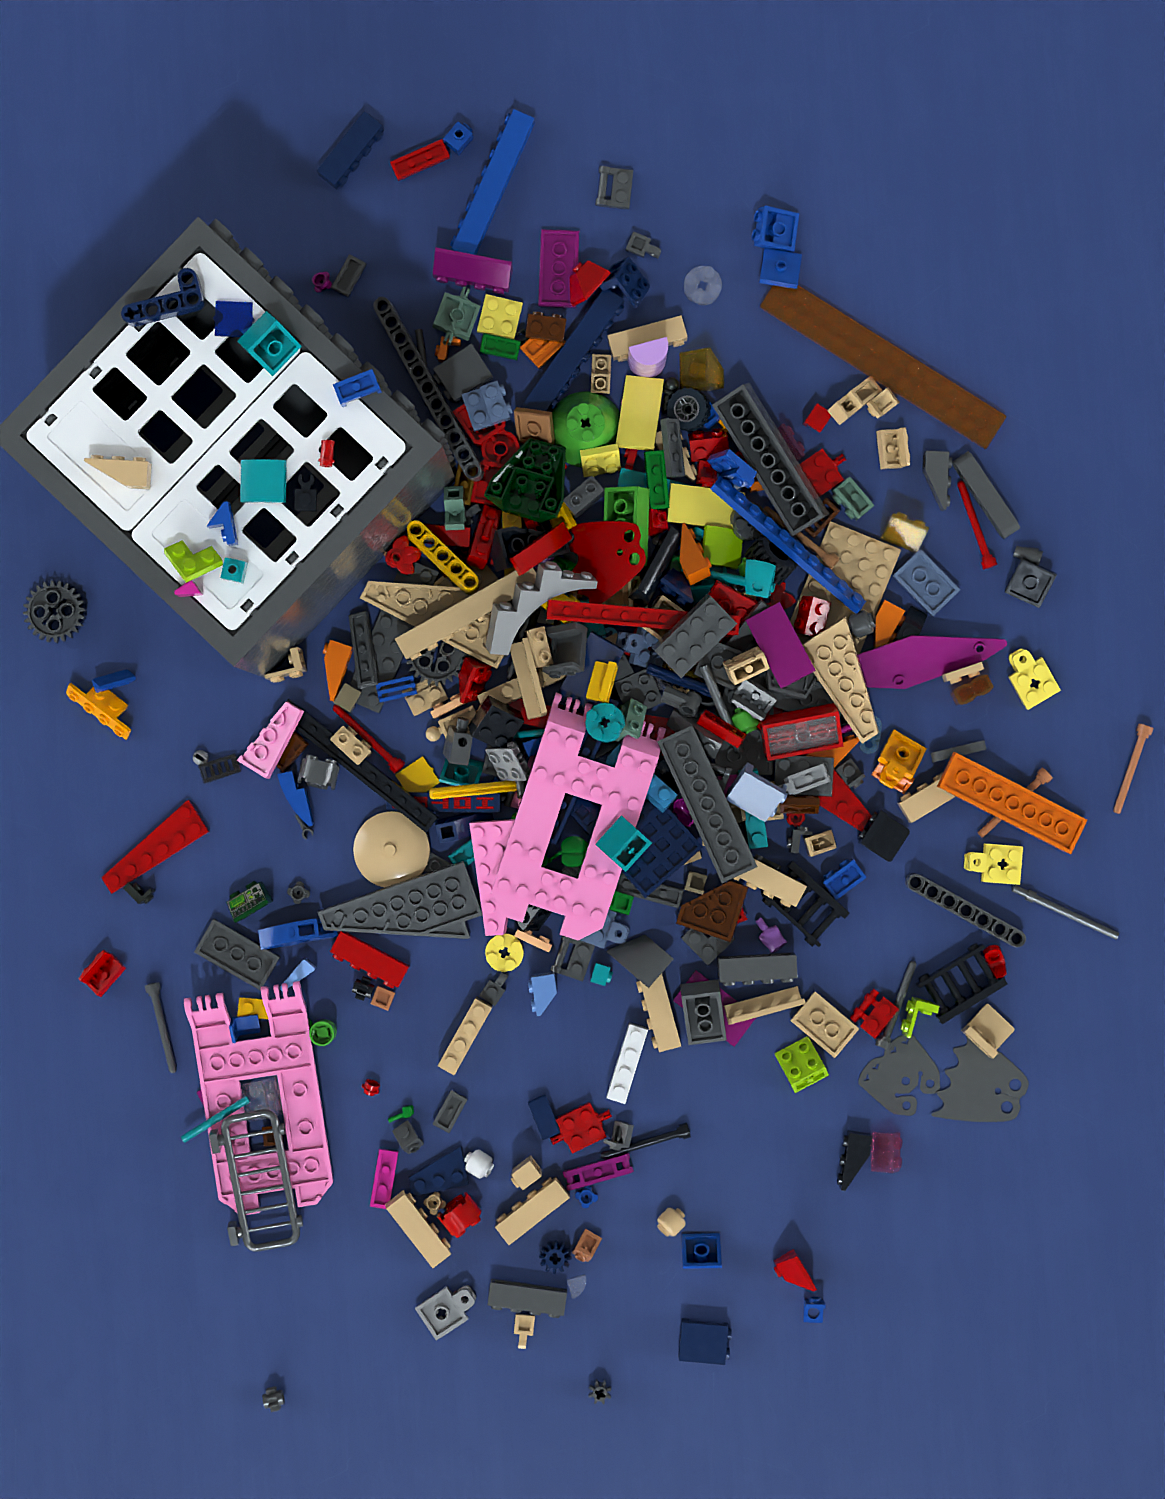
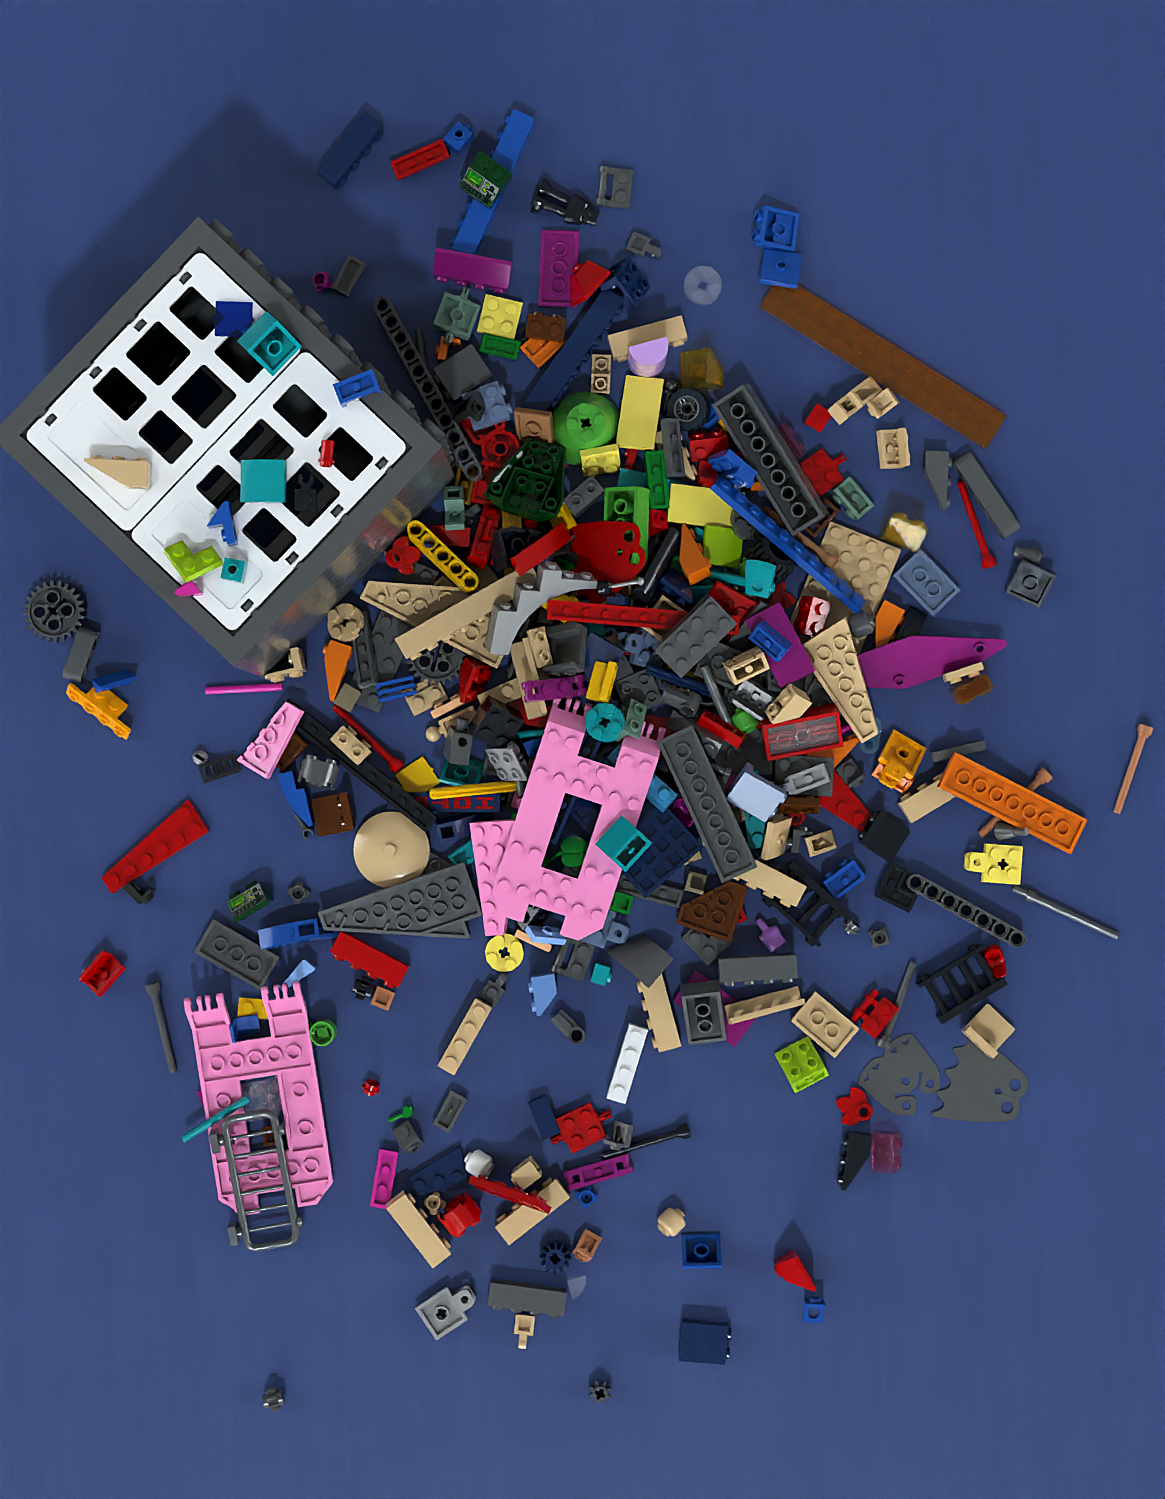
(81, 654): none -> dark grey beam
(163, 301): dark blue beam -> none
(243, 688): none -> dark pink bar
(333, 814): none -> reddish brown bracket
(336, 618): none -> tan plate
(468, 408): none -> pearl dark grey bracket
(485, 179): none -> dark green slope
(512, 1194): none -> red plate
(545, 935): none -> light blue plate
(554, 689): none -> magenta plate
(567, 1025): none -> dark grey piece
(576, 211): none -> black piece
(605, 587): none -> hinge
(618, 599): none -> dark blue plate
(770, 641): none -> blue slope
(776, 838): none -> tan plate
(788, 705): none -> tan slope
(851, 926): none -> dark grey plate
(851, 1107): none -> red plate
(884, 938): none -> dark grey plate
(891, 890): none -> black plate
(912, 1008): lime bracket -> none
(1004, 831): none -> dark grey cone
(1026, 671): light yellow plate -> none

